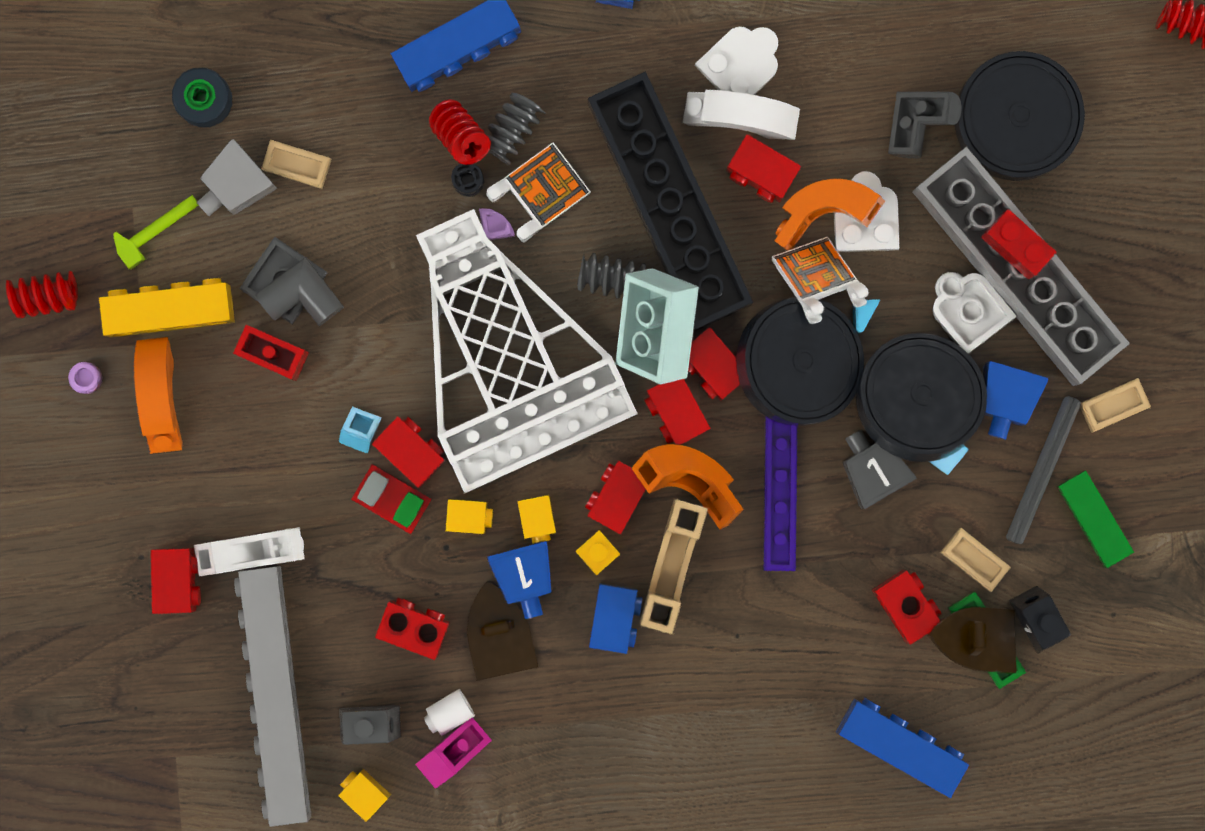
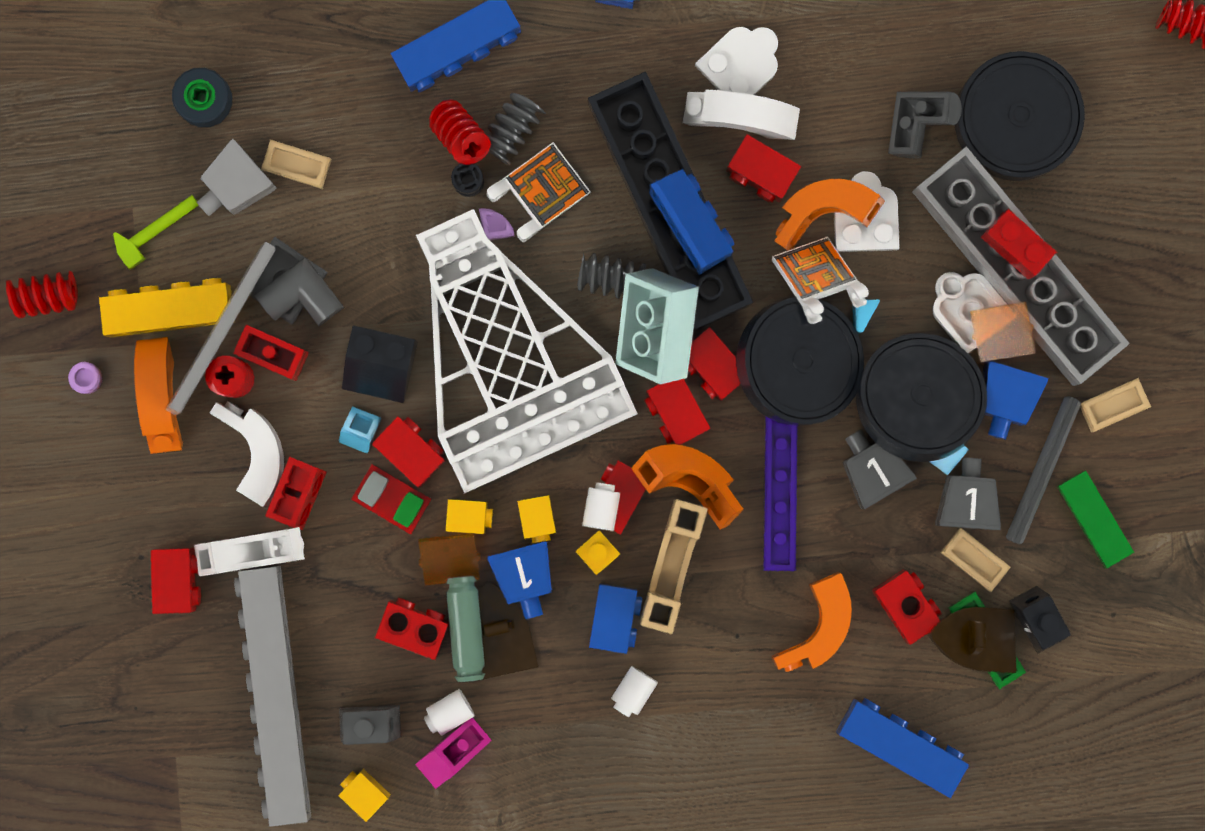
(220, 329): none -> light grey tile
(235, 387): none -> red piece
(265, 448): none -> white arch
(295, 493): none -> red brick
(378, 364): none -> black slope
(448, 558): none -> clear orange piece
(465, 628): none -> sand green axle
(601, 507): none -> white brick
(633, 692): none -> white brick
(691, 220): none -> blue slope
(832, 627): none -> orange arch
(969, 500): none -> dark grey torso
(1003, 331): none -> clear orange piece

